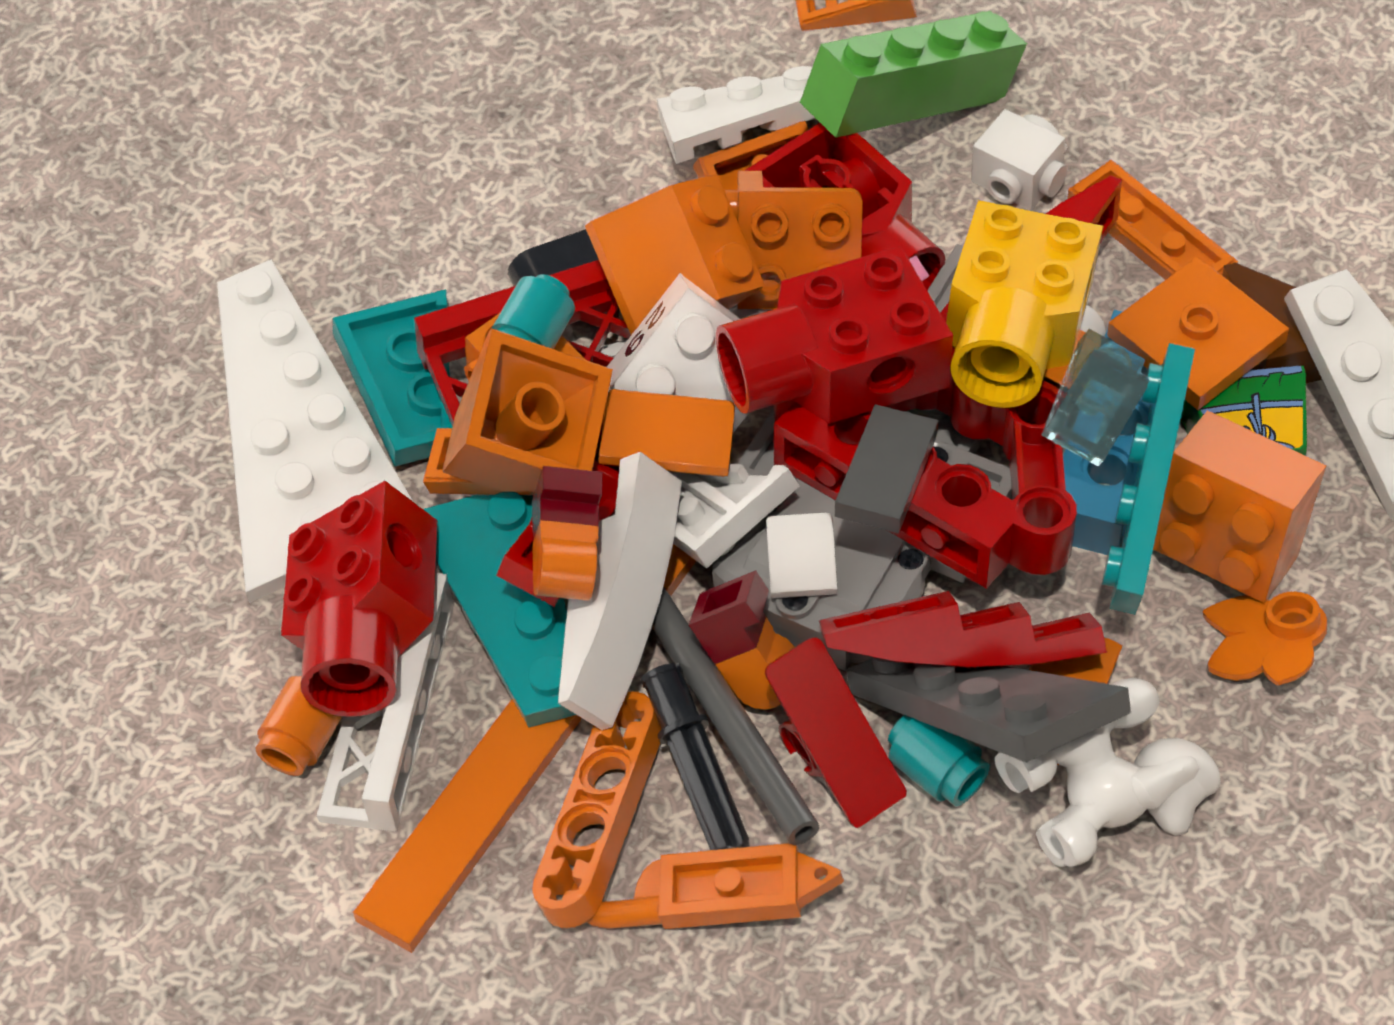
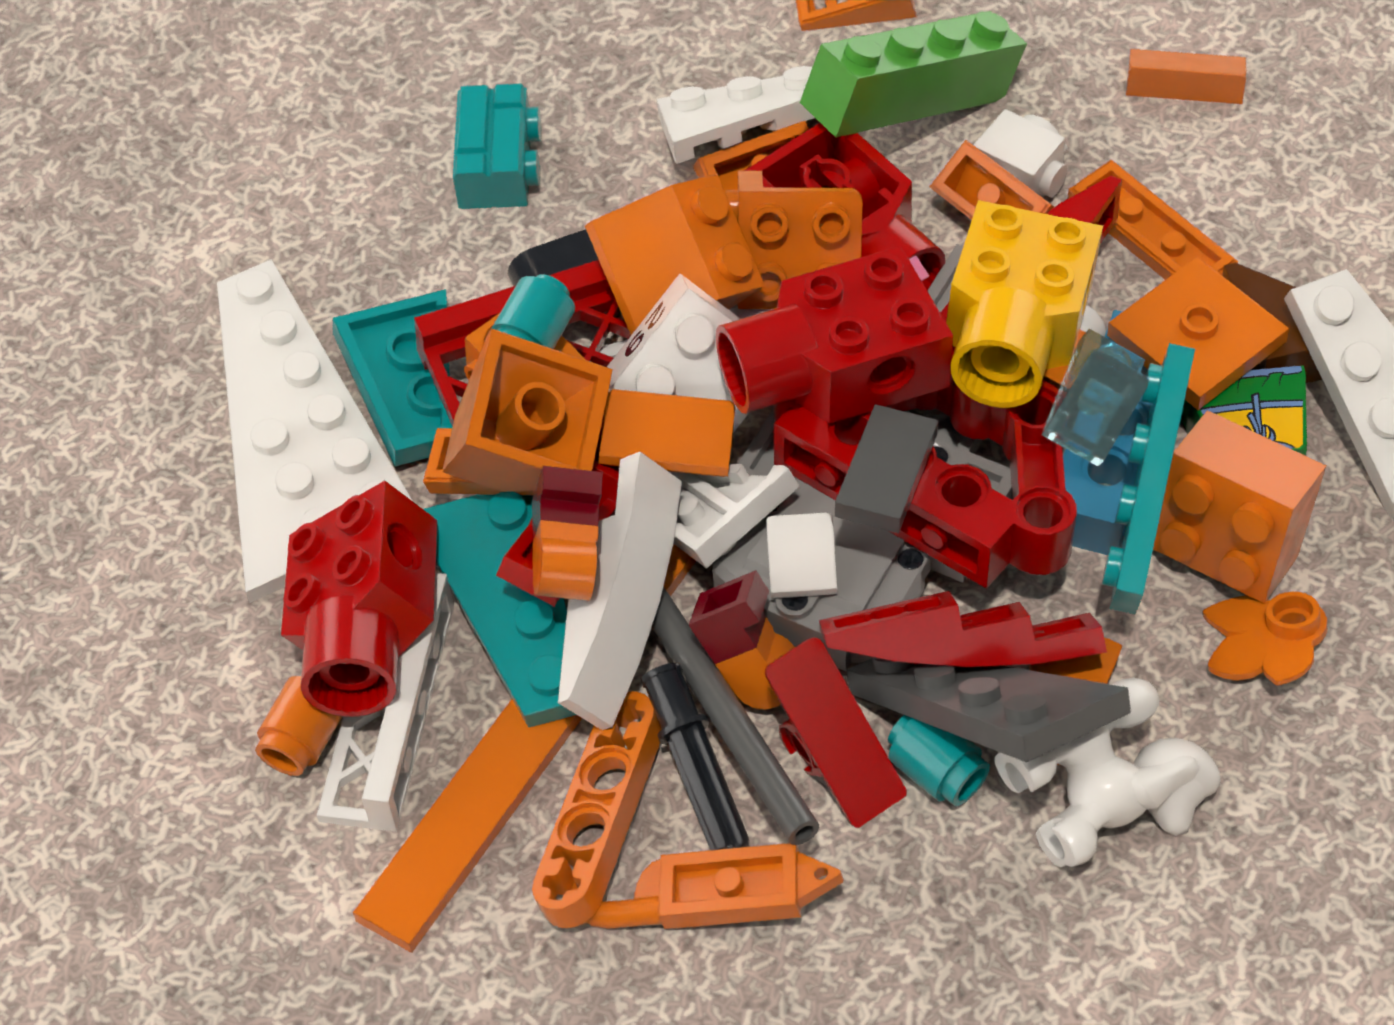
(493, 146): none -> teal brick
(976, 177): none -> orange slope
(1186, 76): none -> orange slope

